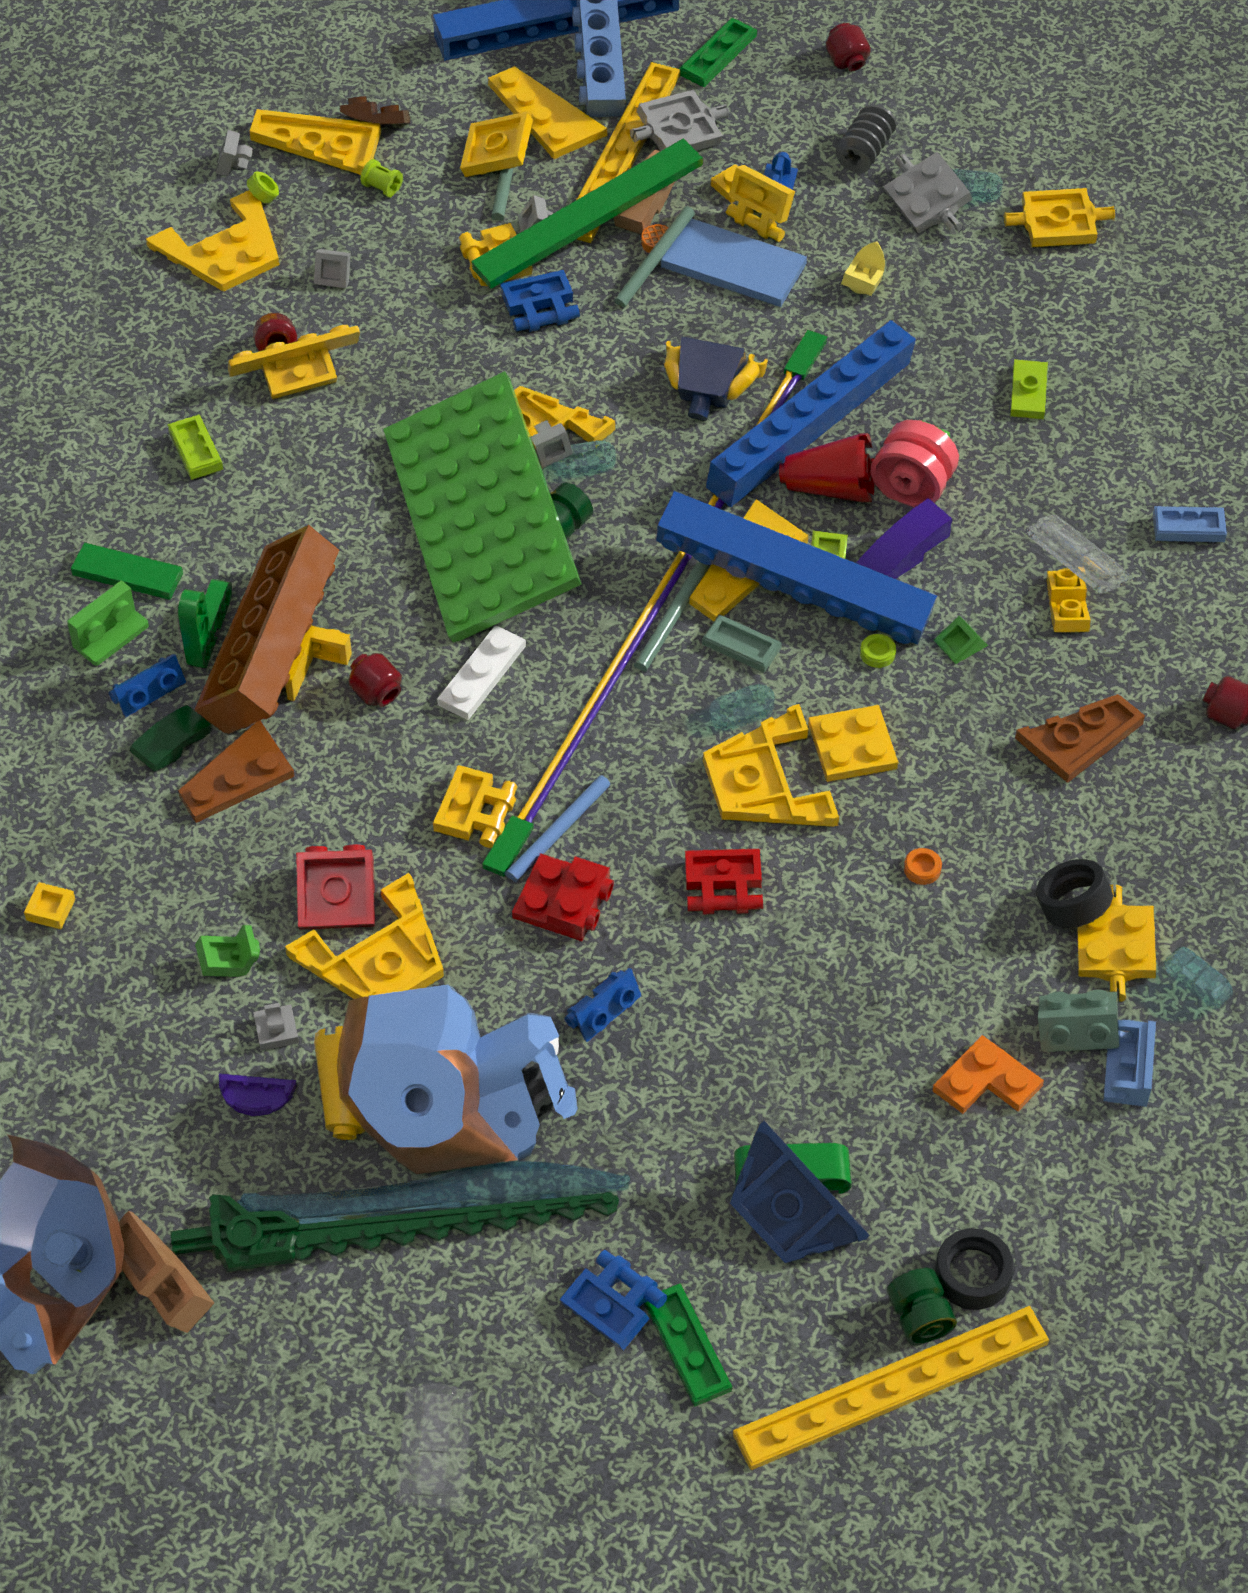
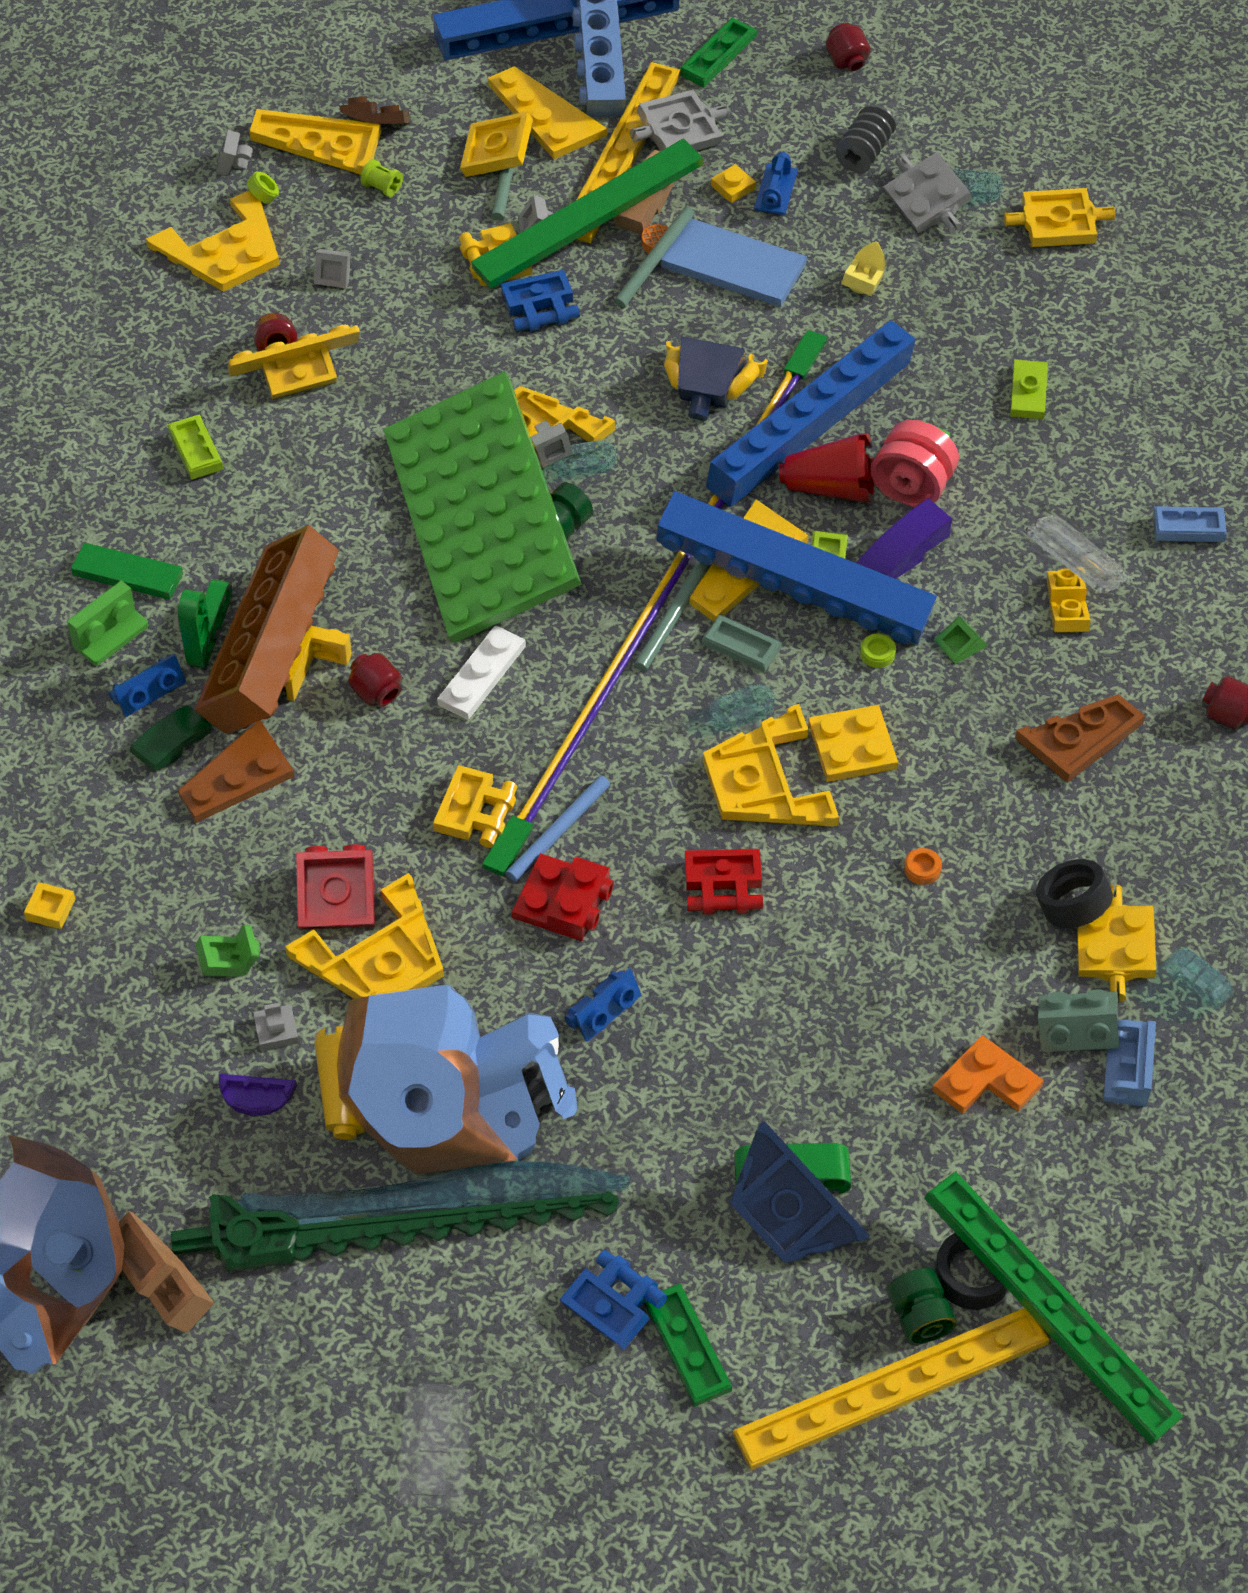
(762, 195): yellow plate -> none
(1053, 1308): none -> green tile

